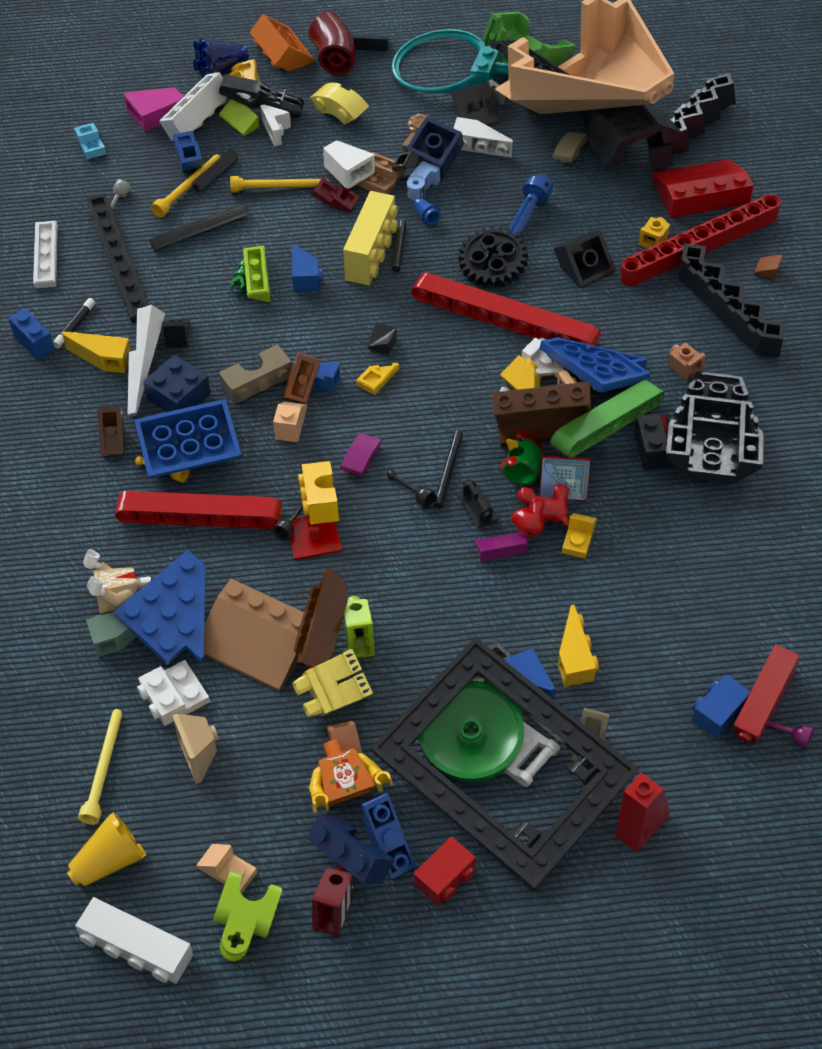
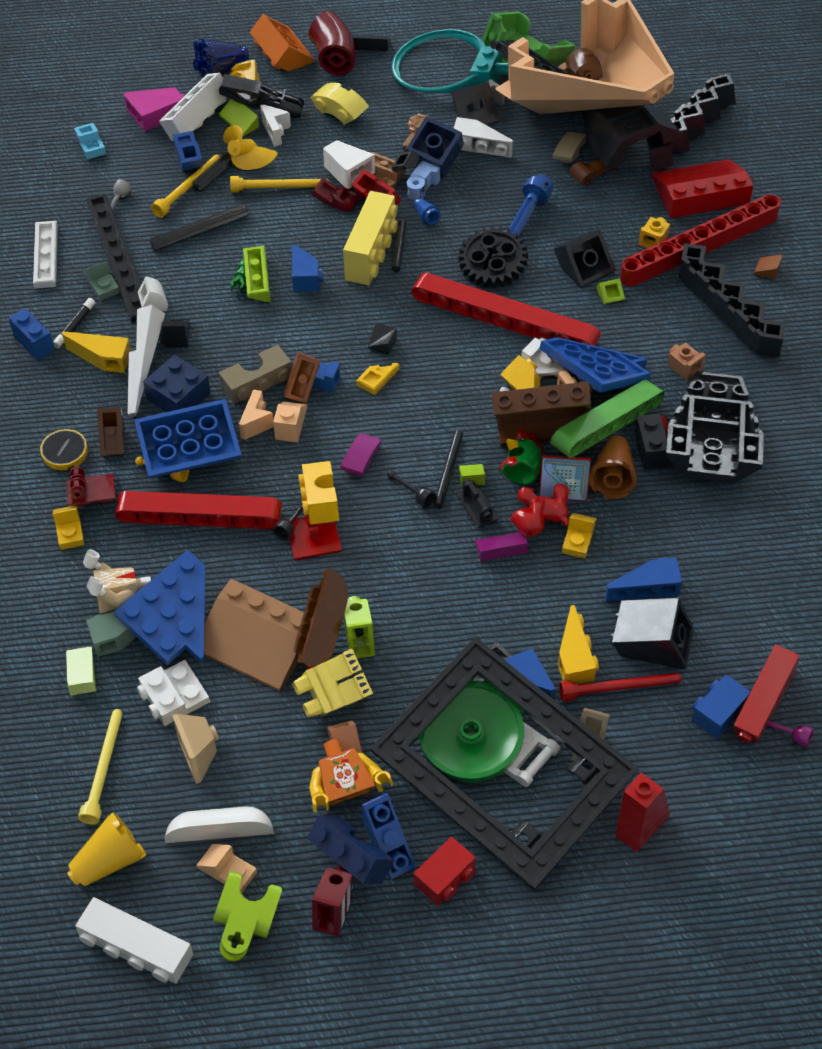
(64, 449): none -> black tile
(68, 527): none -> yellow slope
(80, 671): none -> yellowish green slope
(87, 490): none -> dark red hinge
(101, 281): none -> sand green slope
(152, 293): none -> white brick
(218, 824): none -> white brick
(245, 152): none -> yellow piece
(255, 418): none -> light nougat slope
(368, 182): none -> red brick
(473, 472): none -> lime slope
(570, 690): none -> red piece
(584, 64): none -> reddish brown helmet
(585, 174): none -> reddish brown piece
(611, 291): none -> lime slope
(614, 469): none -> dark orange cone
(651, 580): none -> blue slope
(653, 632): none -> slope

